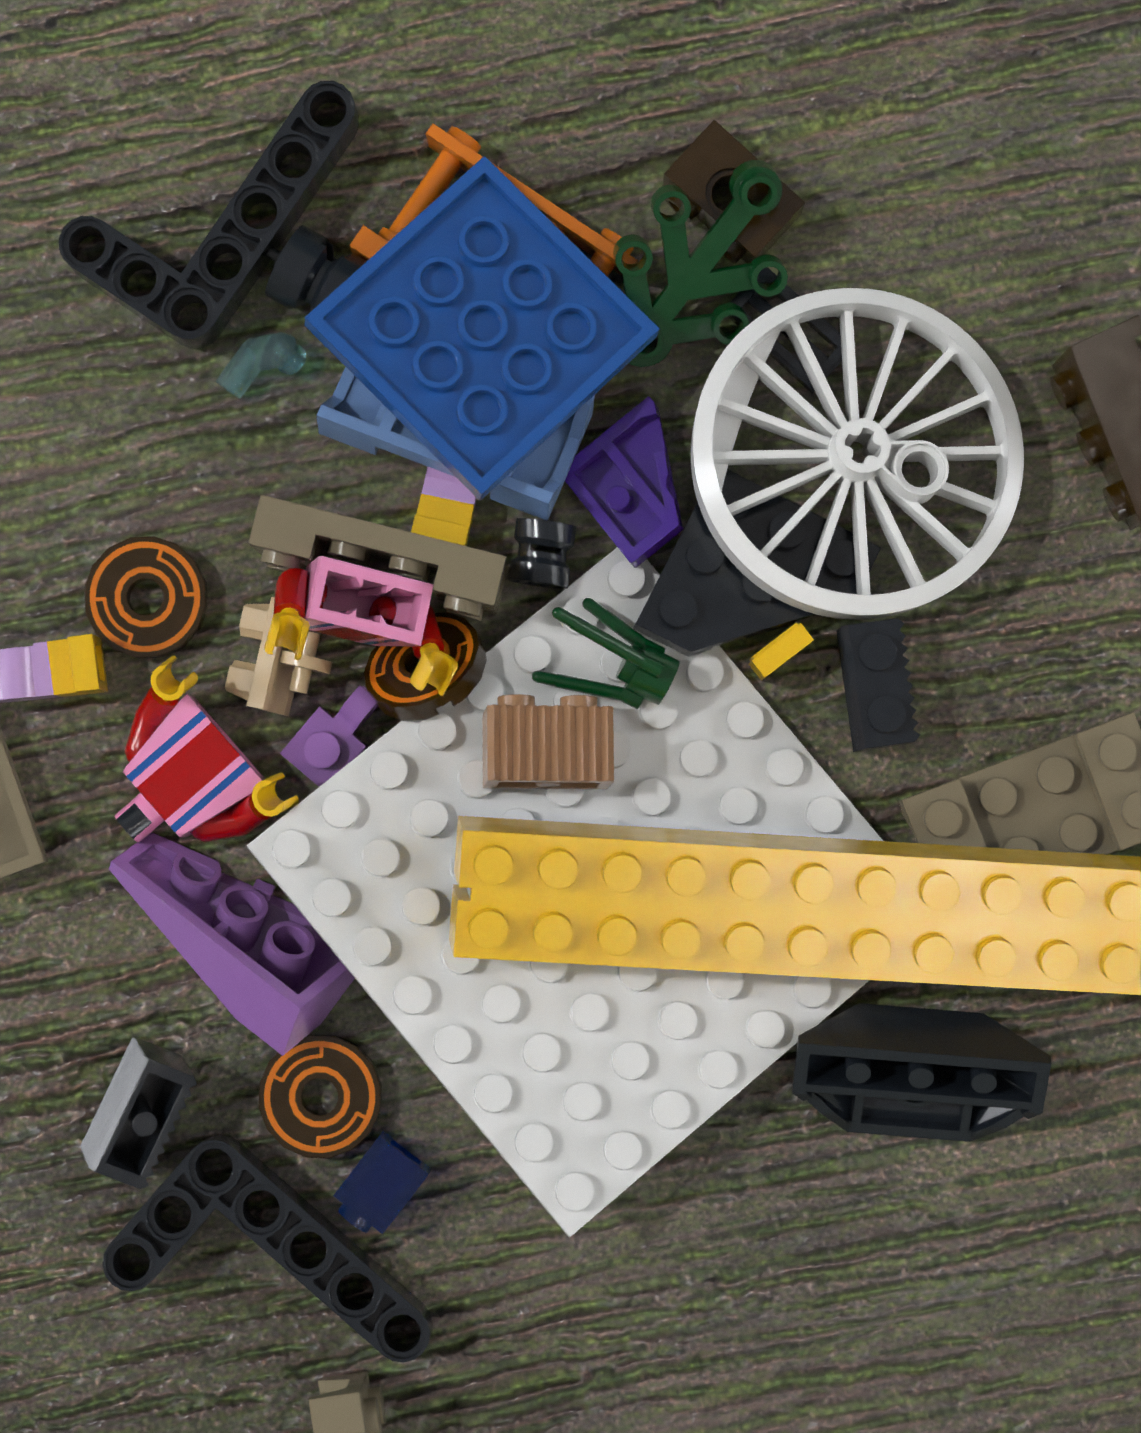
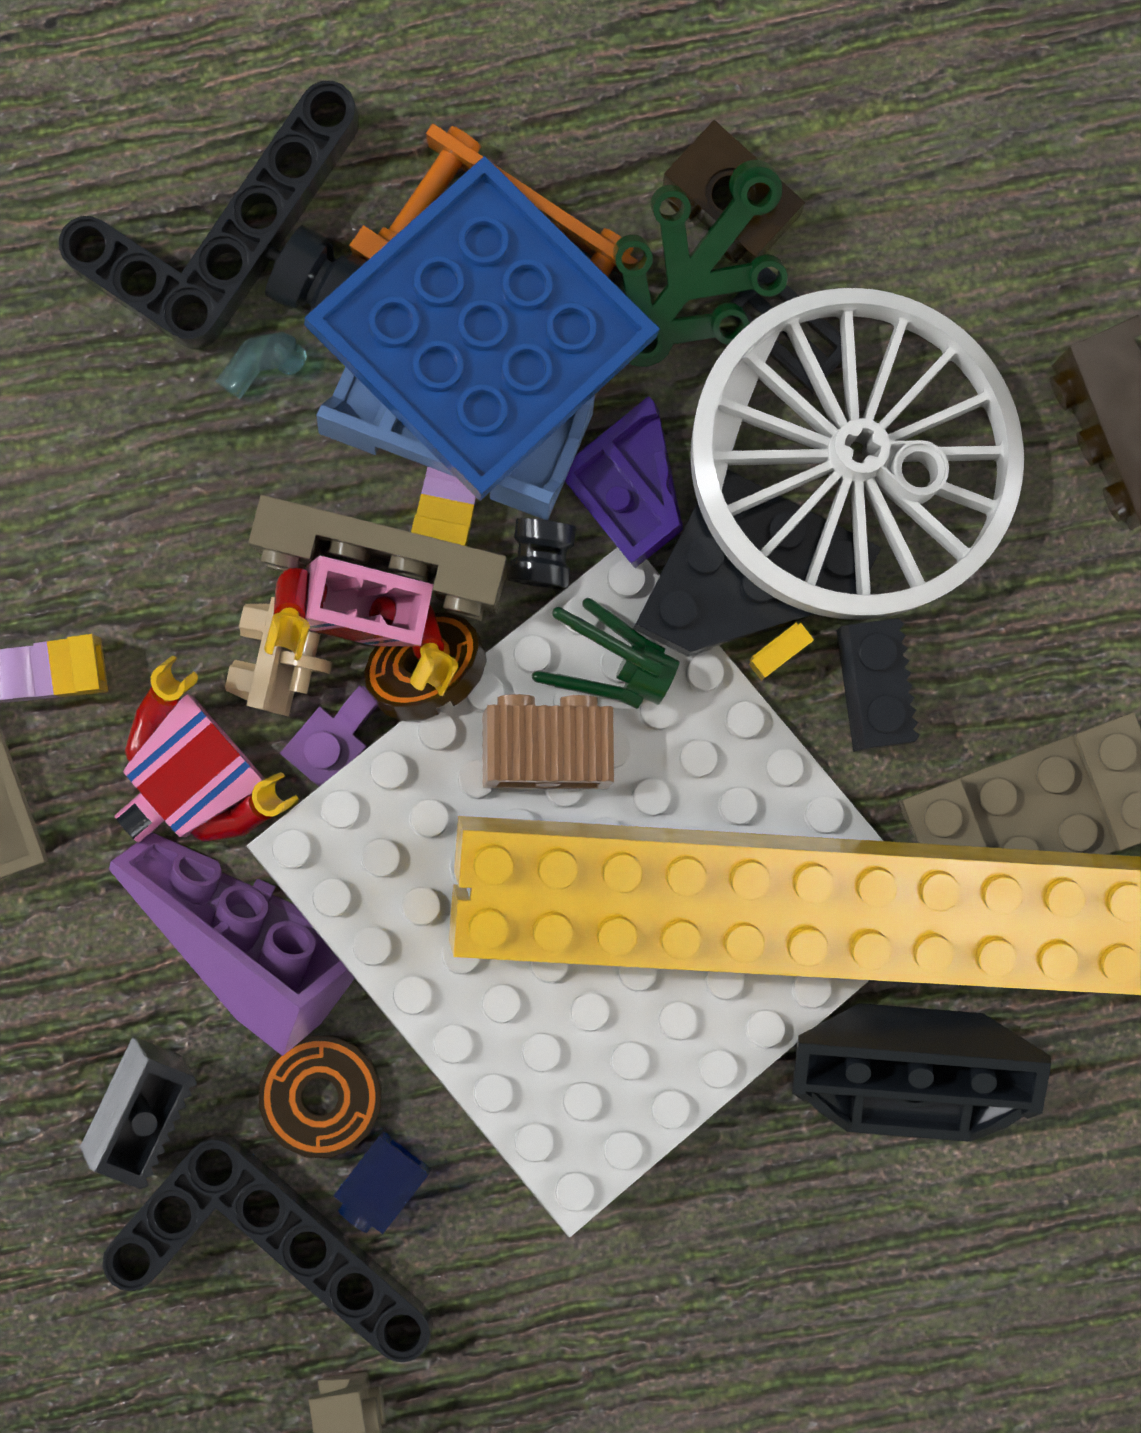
(110, 589): dark brown tile -> none

